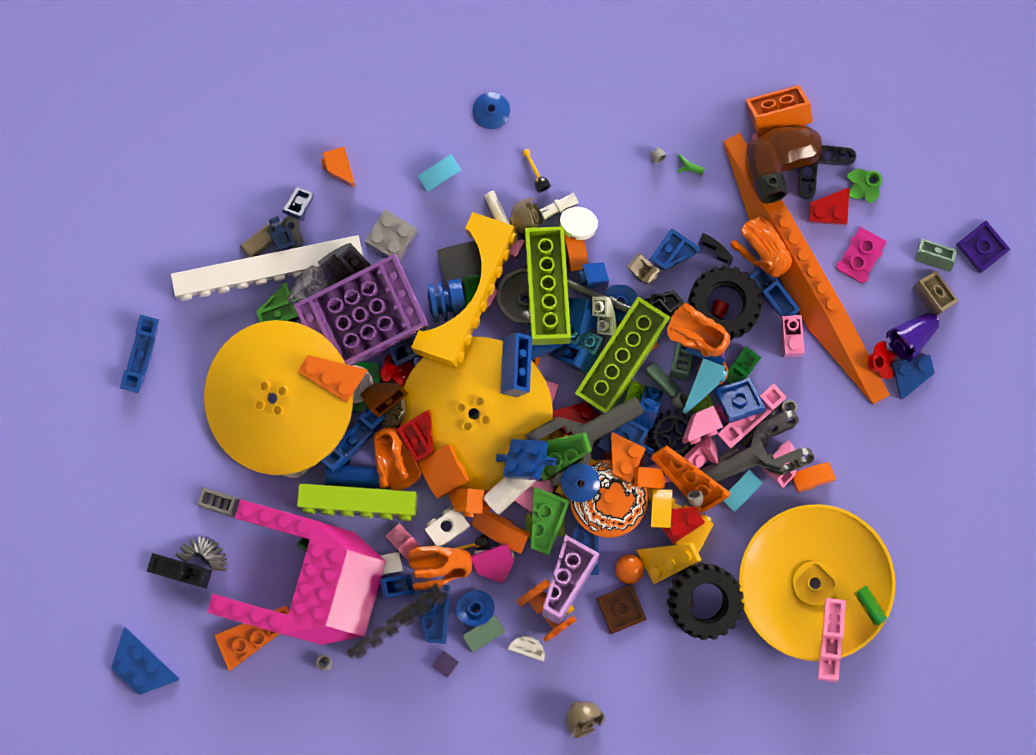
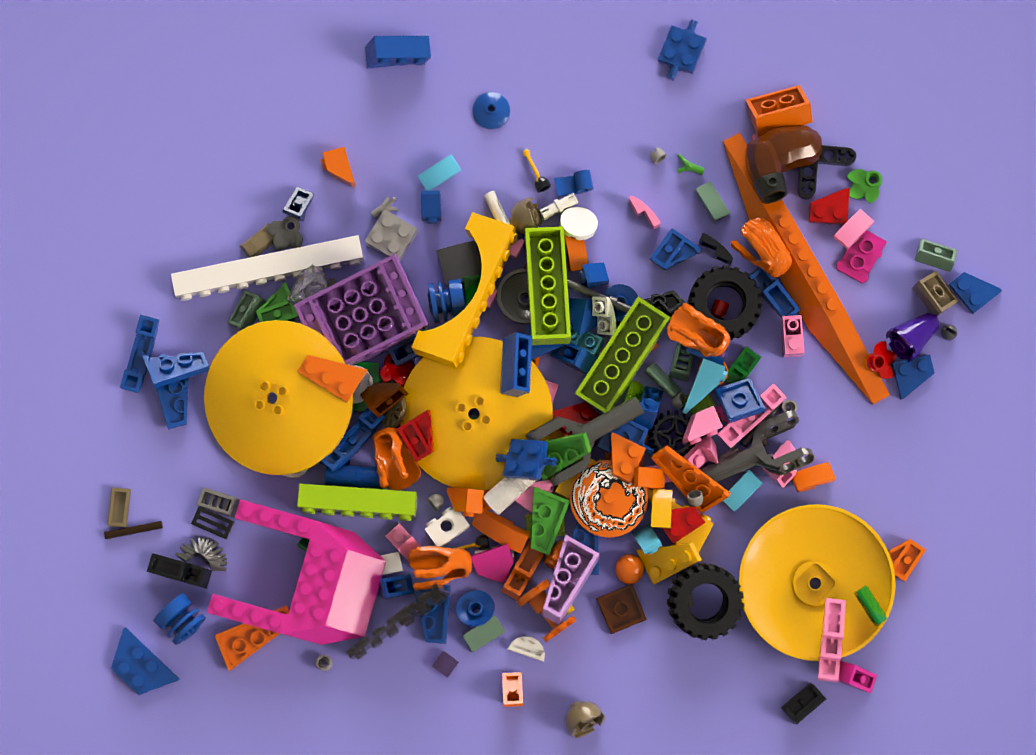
(119, 507): none -> dark tan tile
(133, 530): none -> dark brown bar
(170, 369): none -> wing
(174, 402): none -> blue wing
(179, 619): none -> blue wheel
(227, 529): none -> black tile
(245, 311): none -> sand green slope
(281, 236): dark blue plate -> none
(343, 262): dark grey slope -> none
(385, 205): none -> light grey bar
(397, 51): none -> blue wedge
(431, 206): none -> blue slope
(436, 501): none -> light grey hinge
(443, 471): orange slope -> none
(512, 689): none -> slope
(522, 572): none -> orange slope
(552, 559): none -> orange cone
(578, 183): none -> blue panel
(580, 472): blue dish -> none
(641, 208): none -> bright pink slope
(643, 269): dark tan bracket -> none
(646, 539): none -> medium azure slope
(682, 49): none -> blue plate
(712, 201): none -> sand green slope
(803, 703): none -> black hinge
(853, 229): none -> bright pink slope
(856, 677): none -> dark pink slope
(906, 558): none -> orange wing
(947, 335): none -> dark grey hinge
(973, 291): none -> blue wing
(983, 246): dark purple tile -> none

